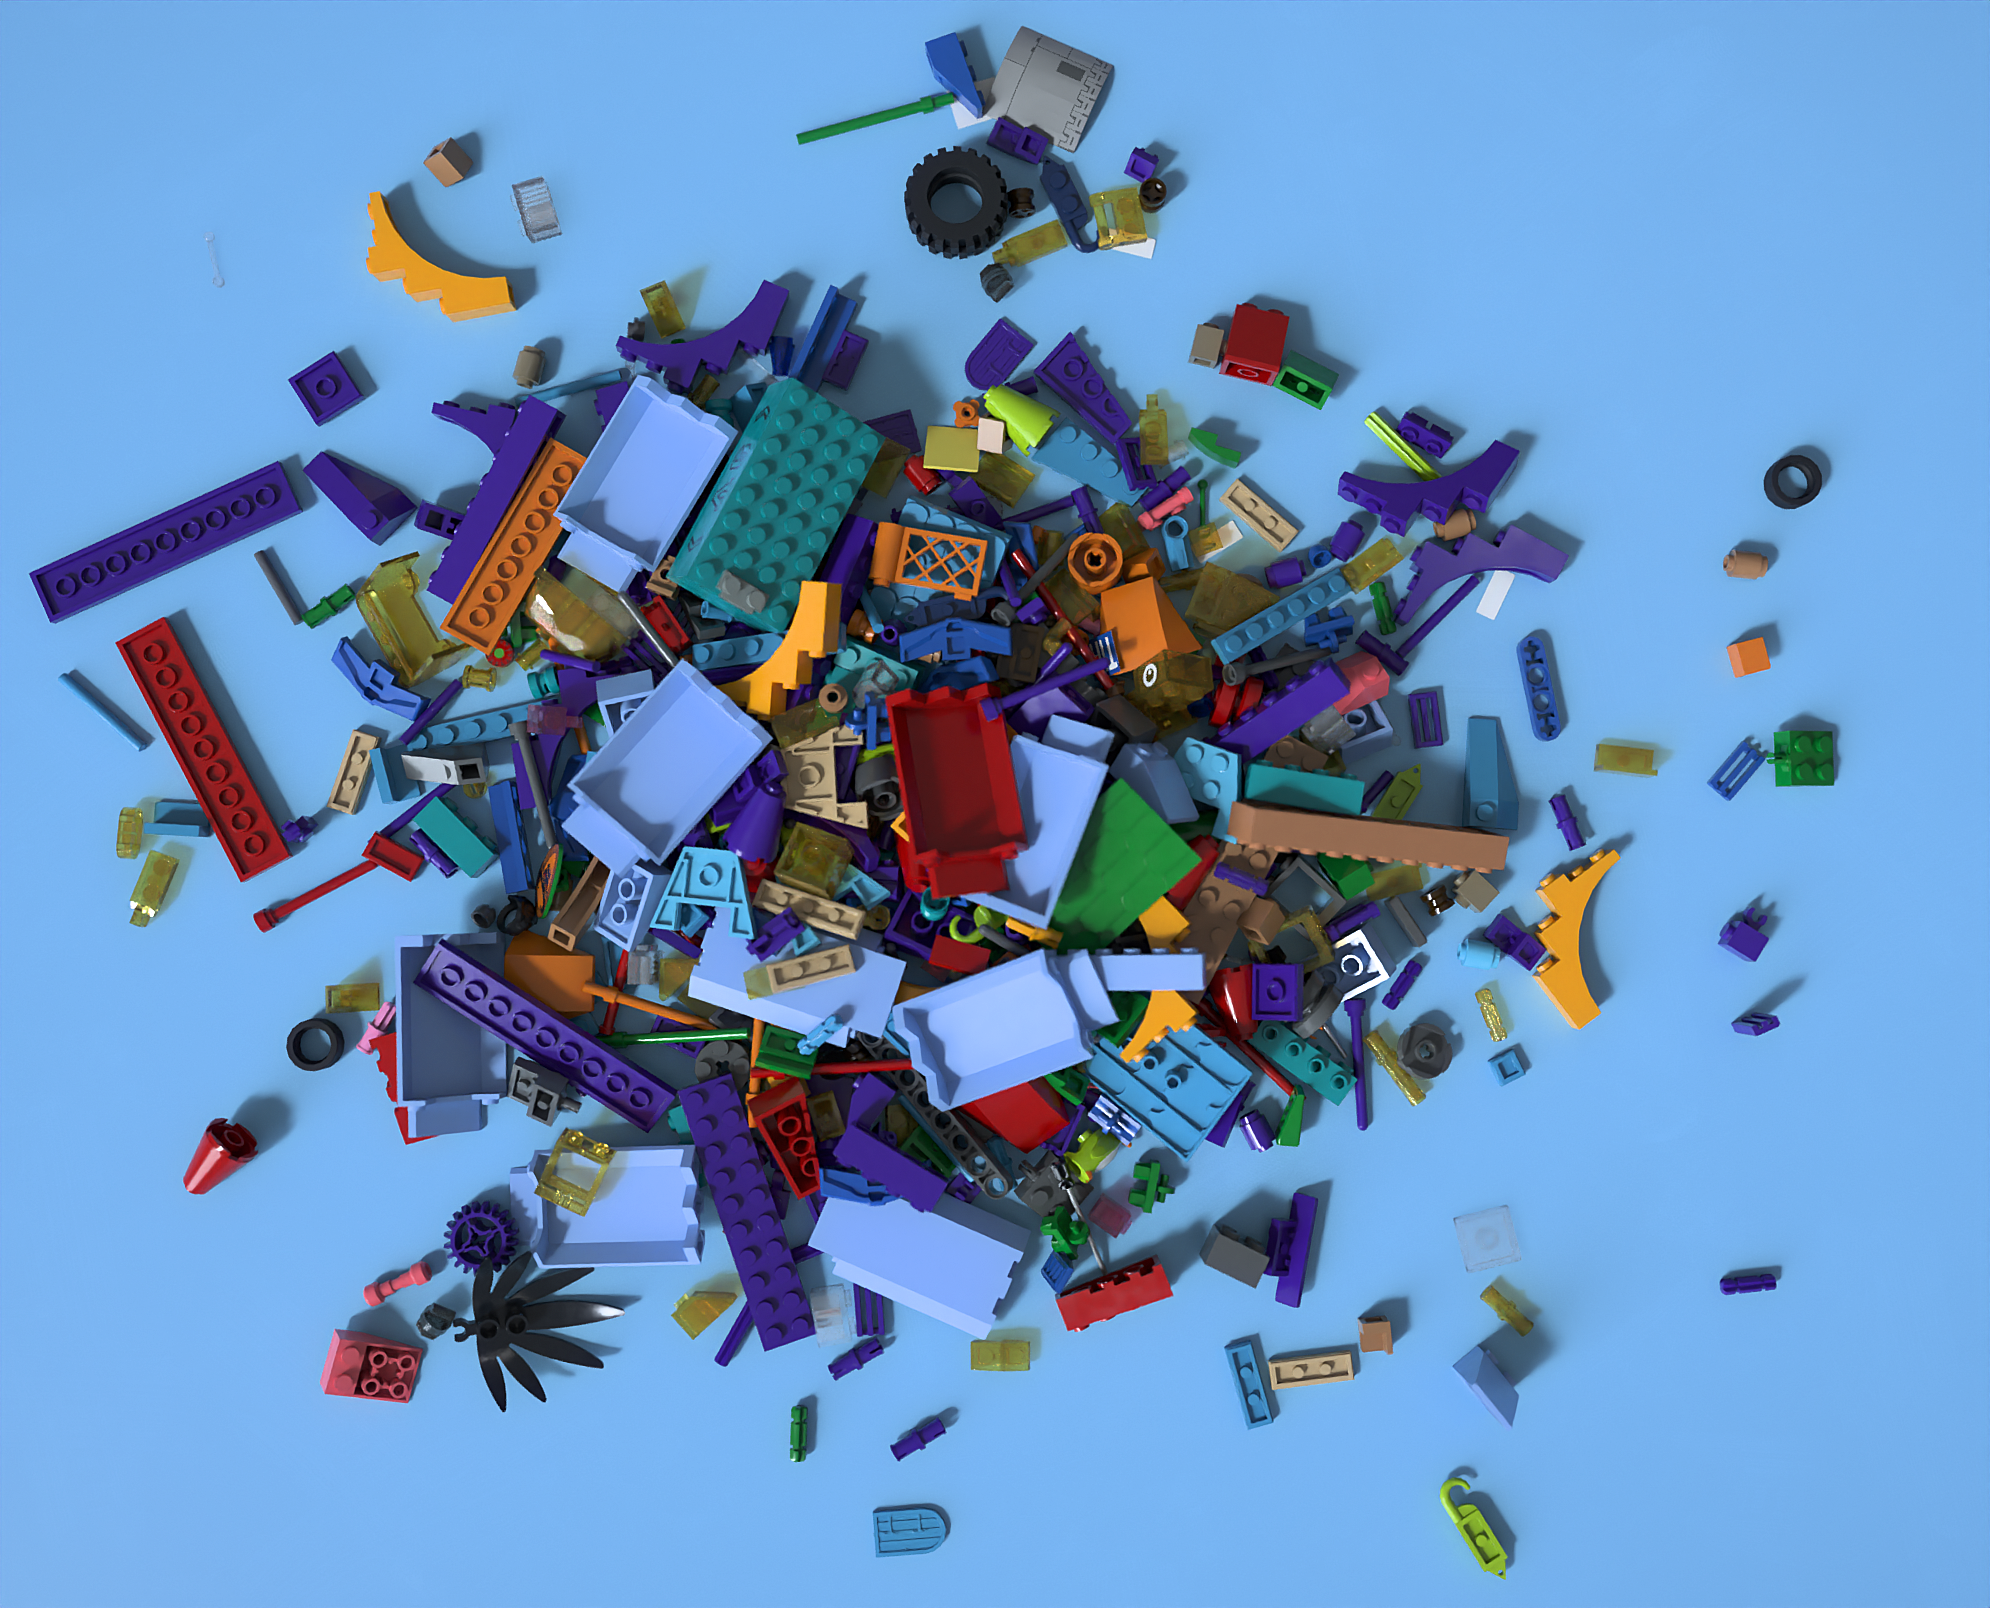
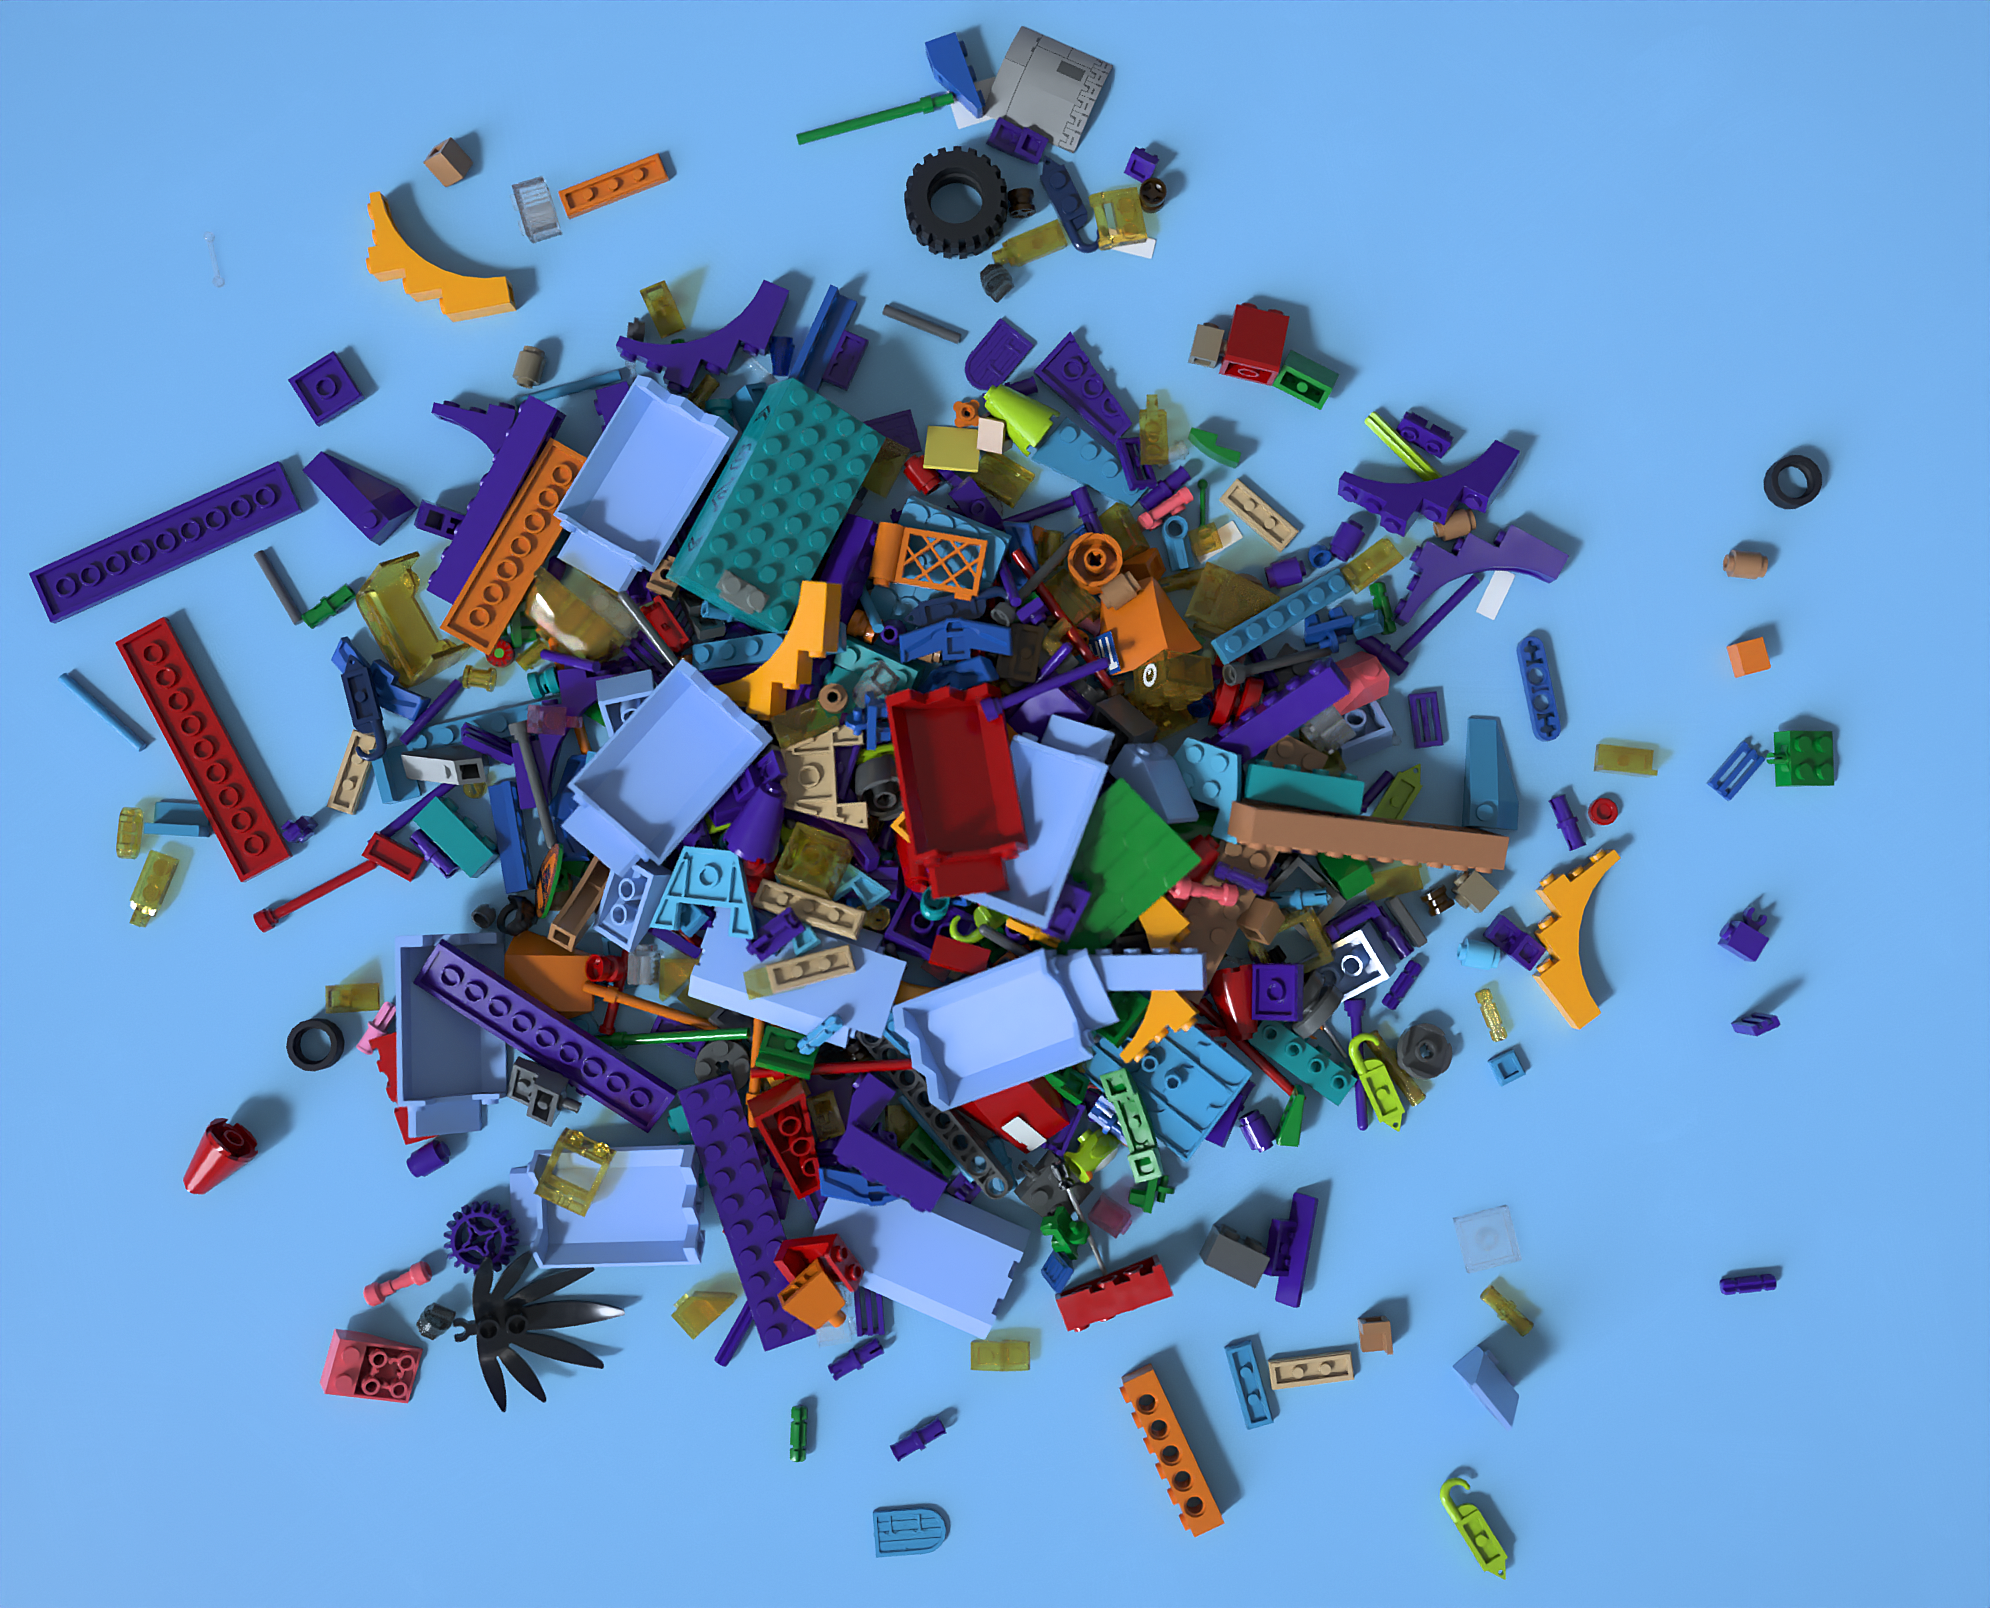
(364, 706): none -> dark blue plate
(428, 1158): none -> dark purple brick
(487, 743): none -> dark purple tile
(604, 968): none -> red wheel
(613, 186): none -> orange tile
(814, 1297): none -> orange torso
(829, 1249): none -> red panel
(922, 324): none -> dark grey bar
(1024, 1133): none -> white sticker
(1067, 908): none -> dark purple hinge
(1119, 590): none -> medium nougat brick
(1135, 1124): none -> slope
(1206, 1514): none -> orange brick
(1226, 894): none -> coral piece
(1300, 898): none -> dark azure pin
(1369, 624): none -> dark azure tile
(1376, 1083): none -> lime plate
(1392, 934): none -> dark purple pin
(1603, 811): none -> red tile

